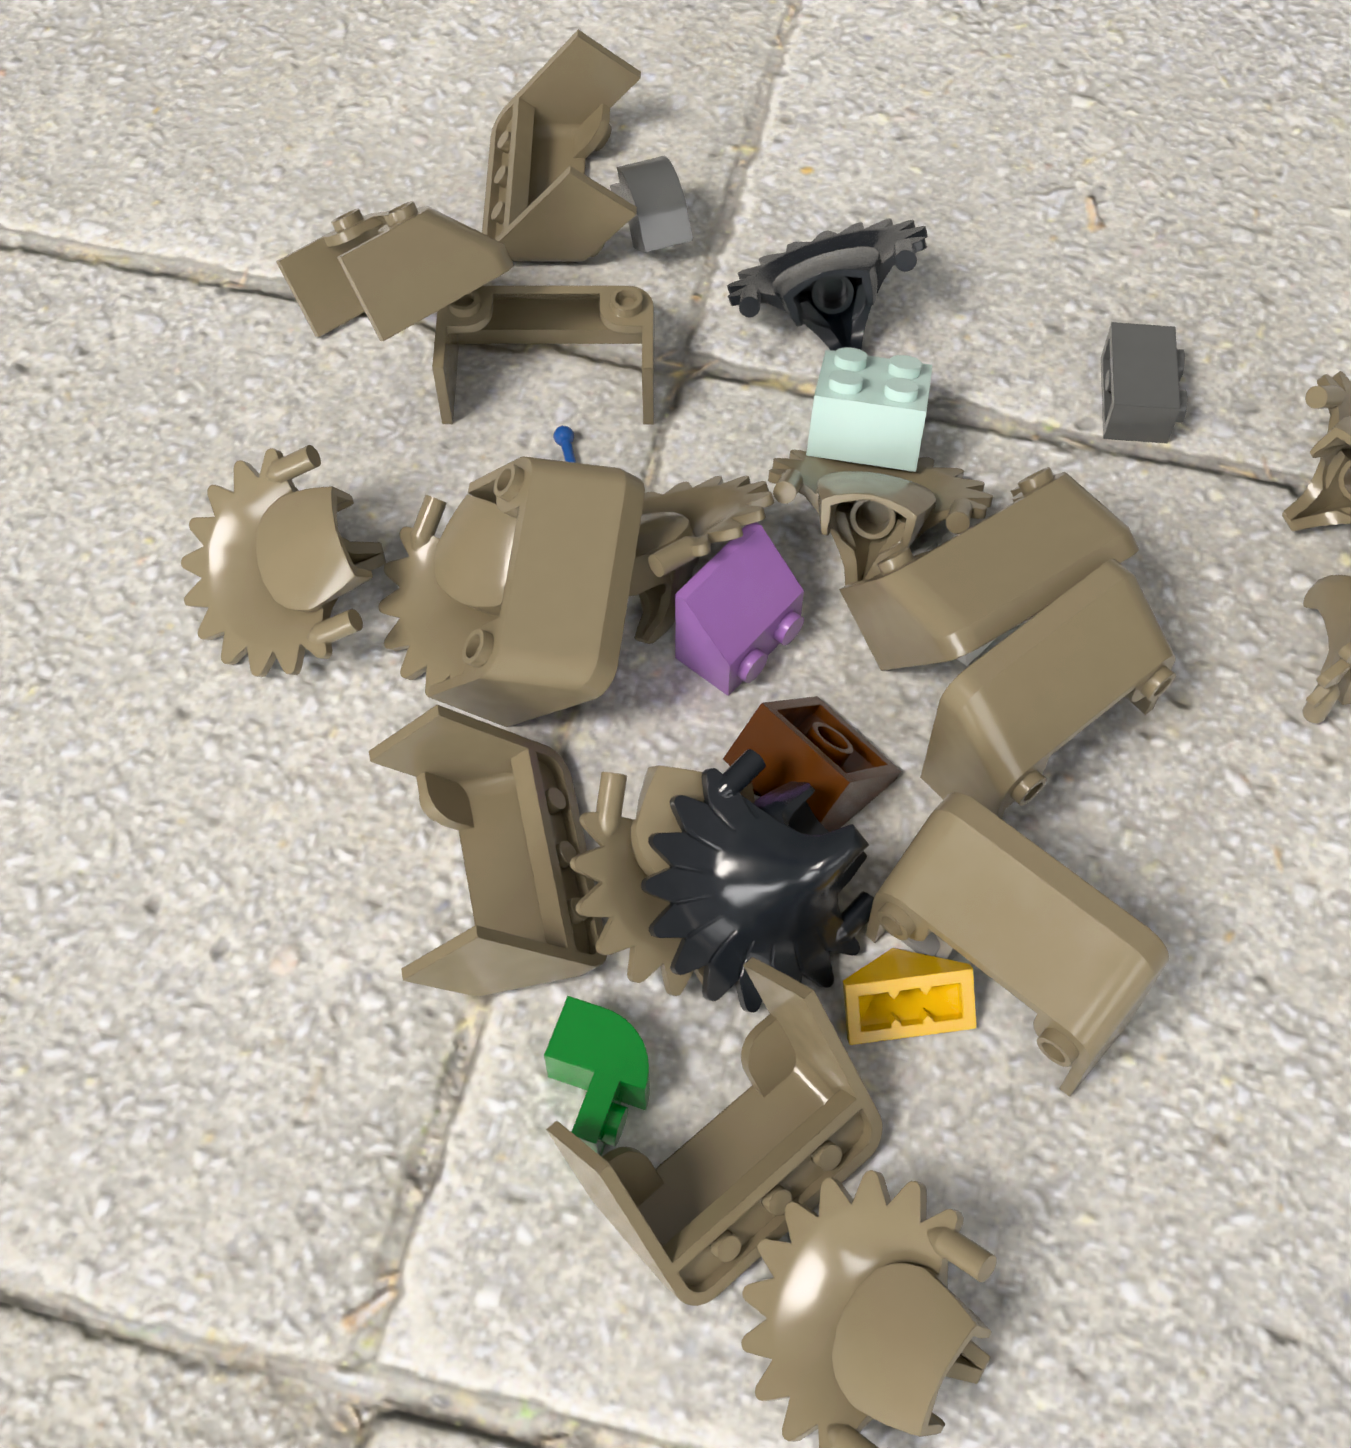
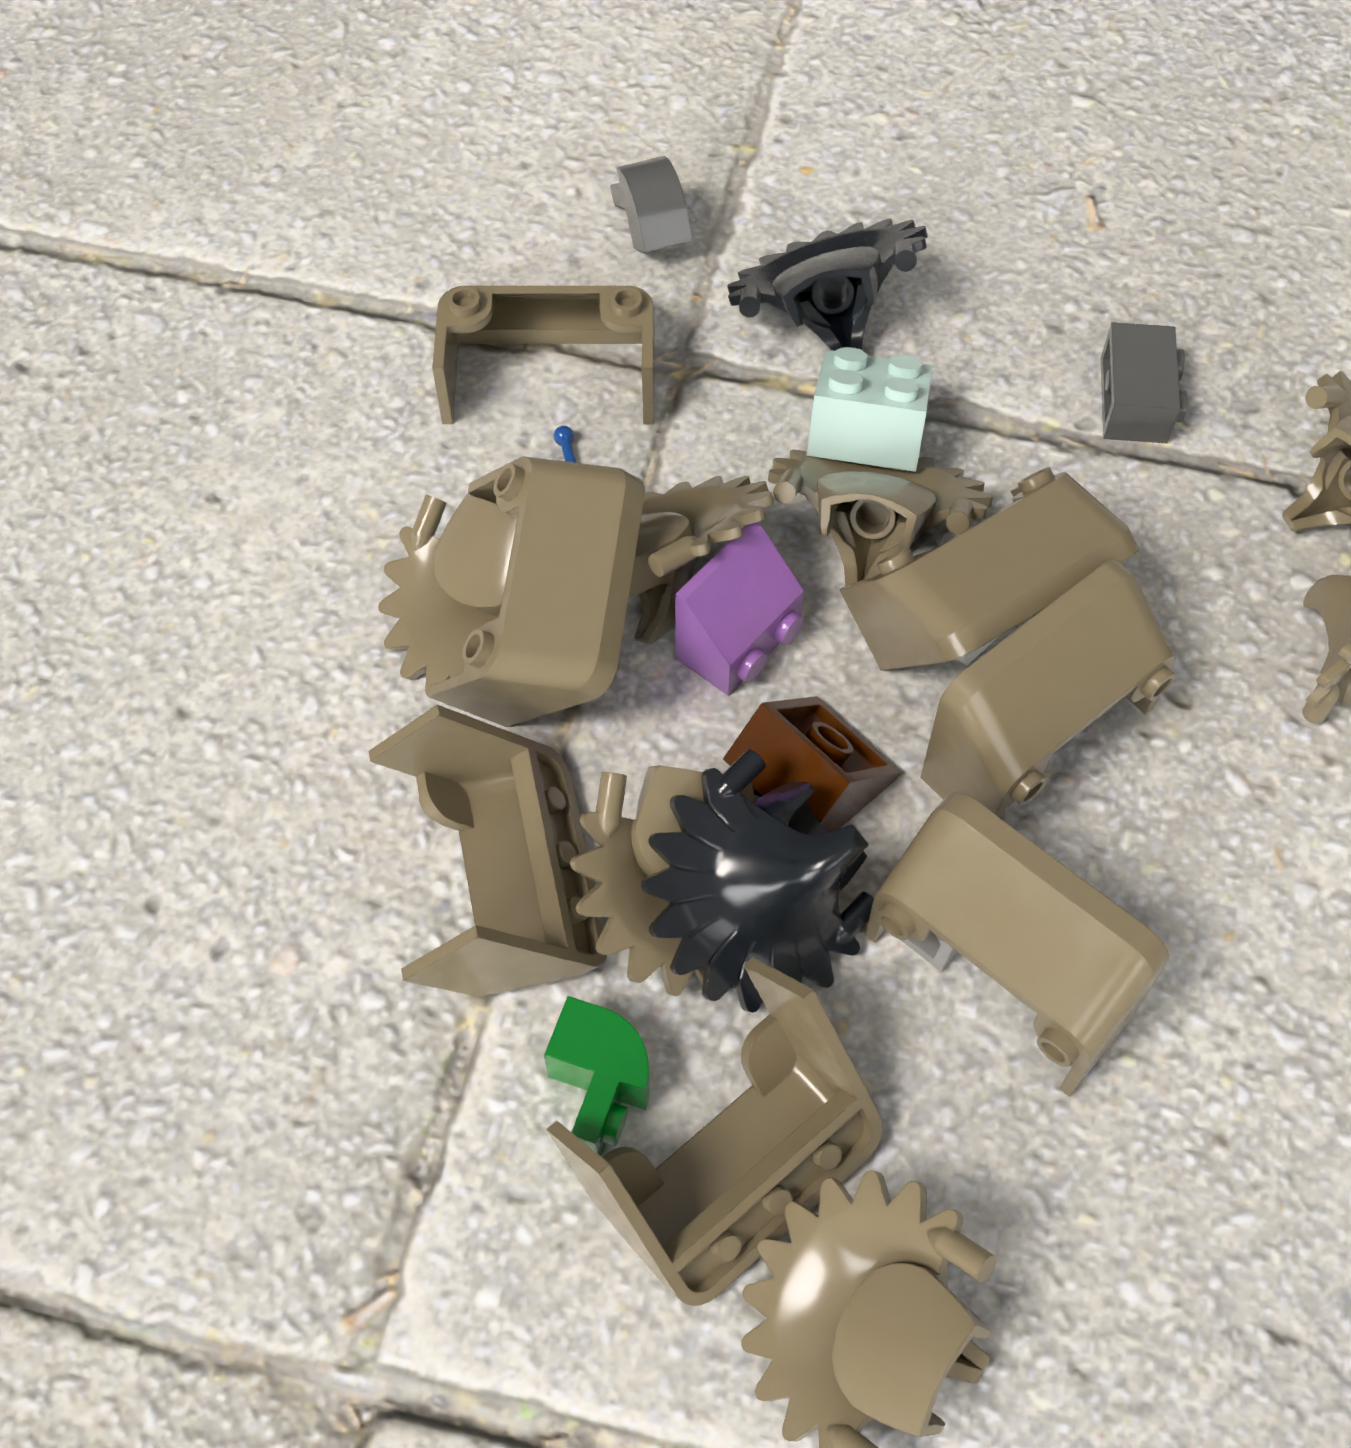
(276, 565): dark tan piece -> none
(390, 267): dark tan windscreen -> none
(537, 156): dark tan windscreen -> none
(908, 997): yellow slope -> none

